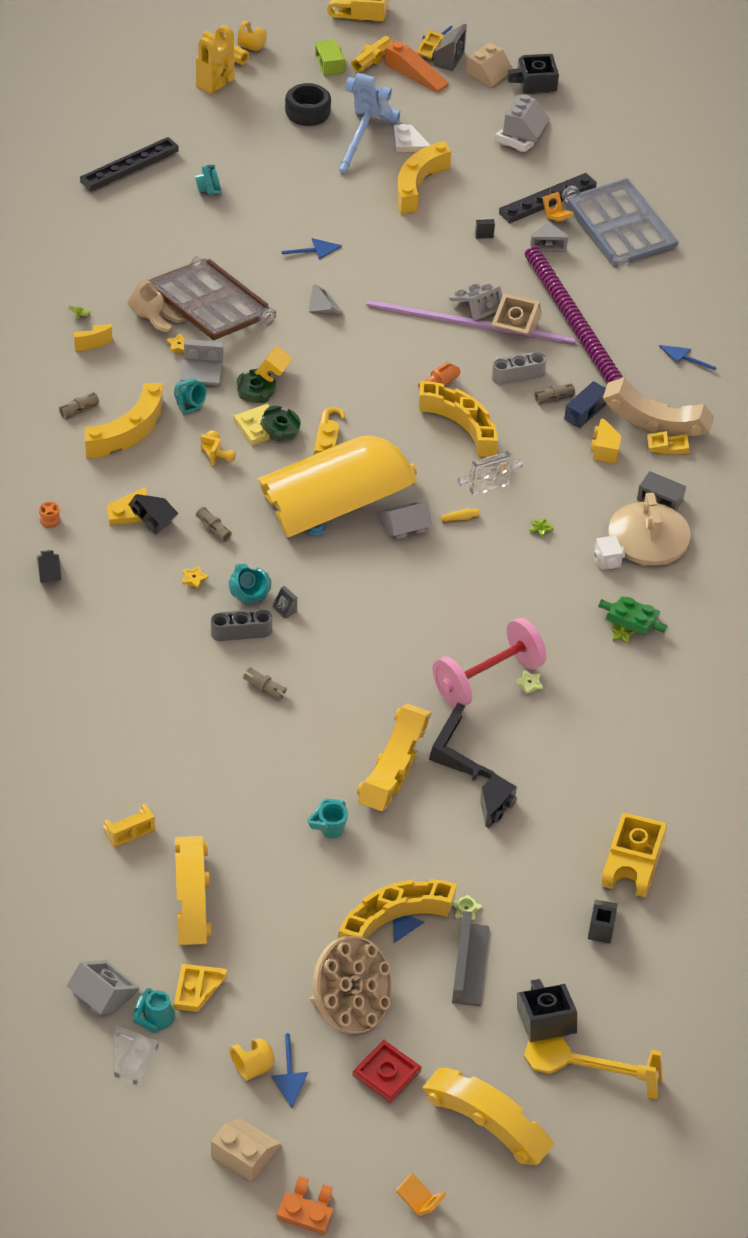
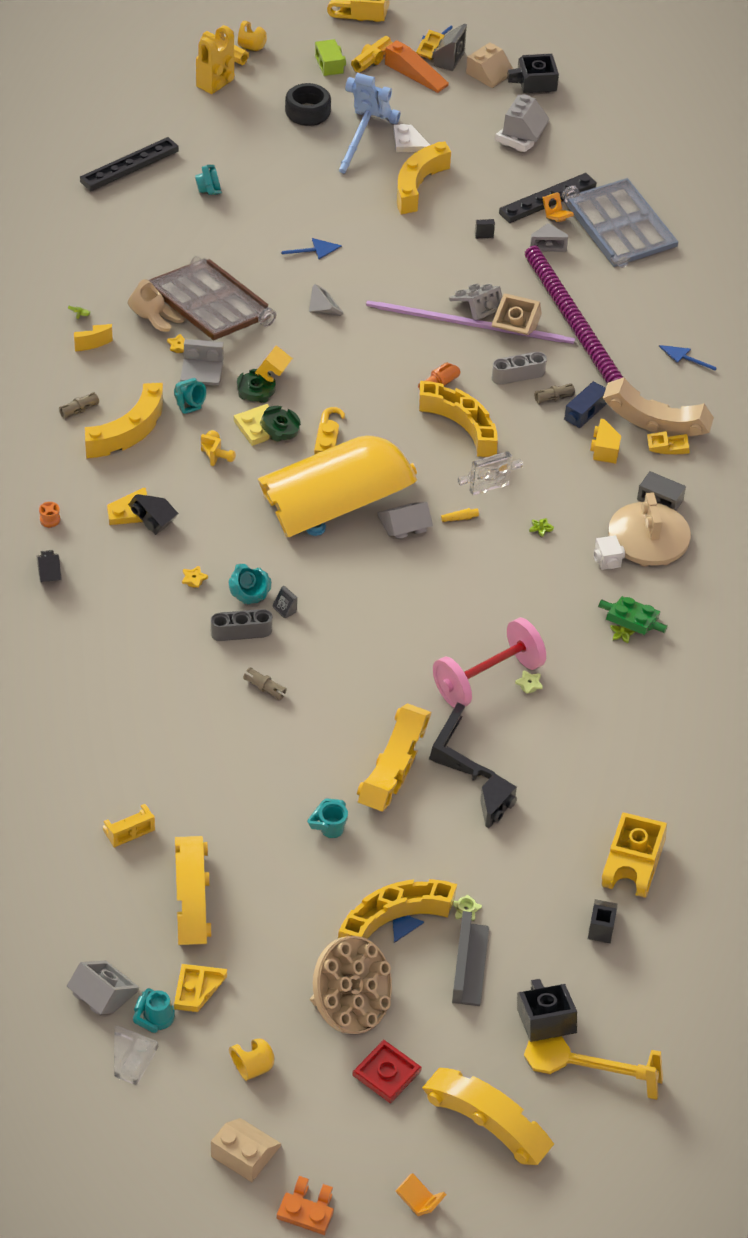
(213, 524): dark tan pin -> none
(290, 1083): blue piece -> none

